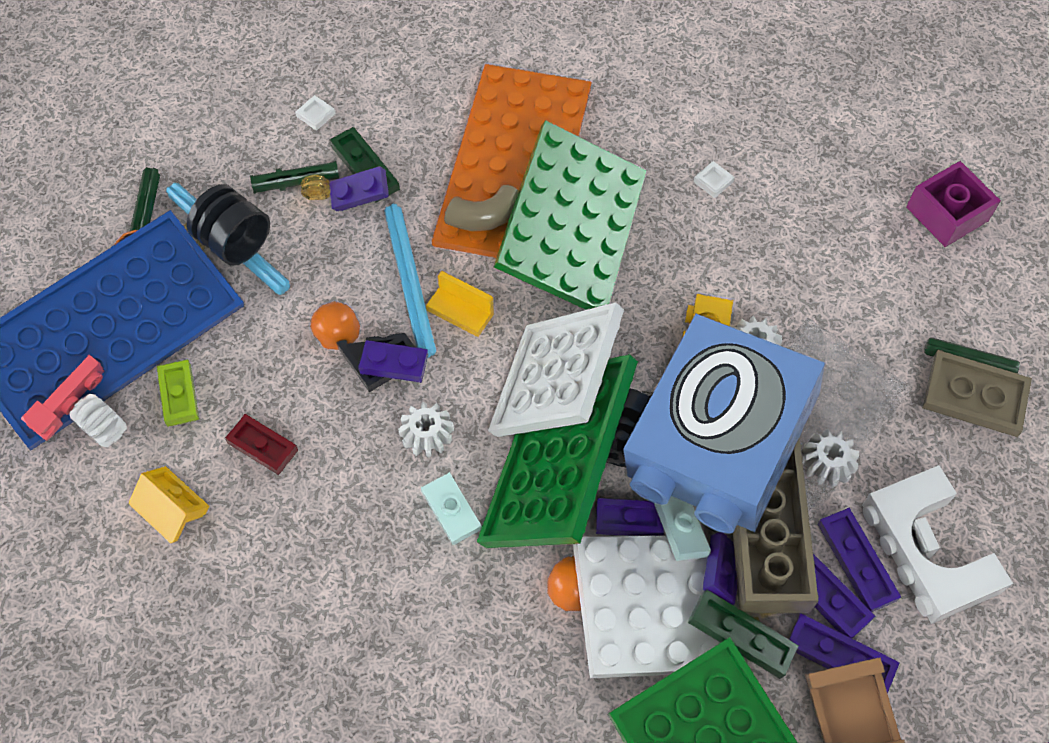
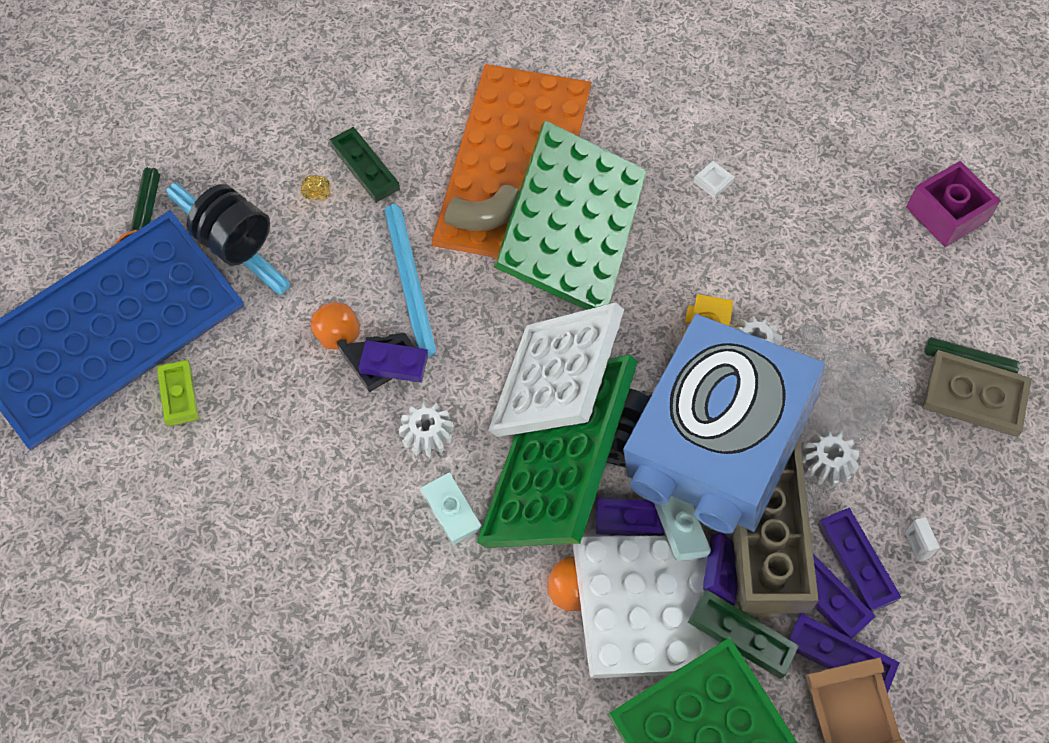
(45, 417): coral plate -> none
(98, 420): white gear -> none
(166, 502): yellow panel -> none
(261, 444): dark red plate -> none
(292, 177): dark green pin -> none
(315, 112): white tile -> none
(358, 189): dark purple plate -> none
(461, 304): yellow panel -> none
(936, 588): white arch -> none

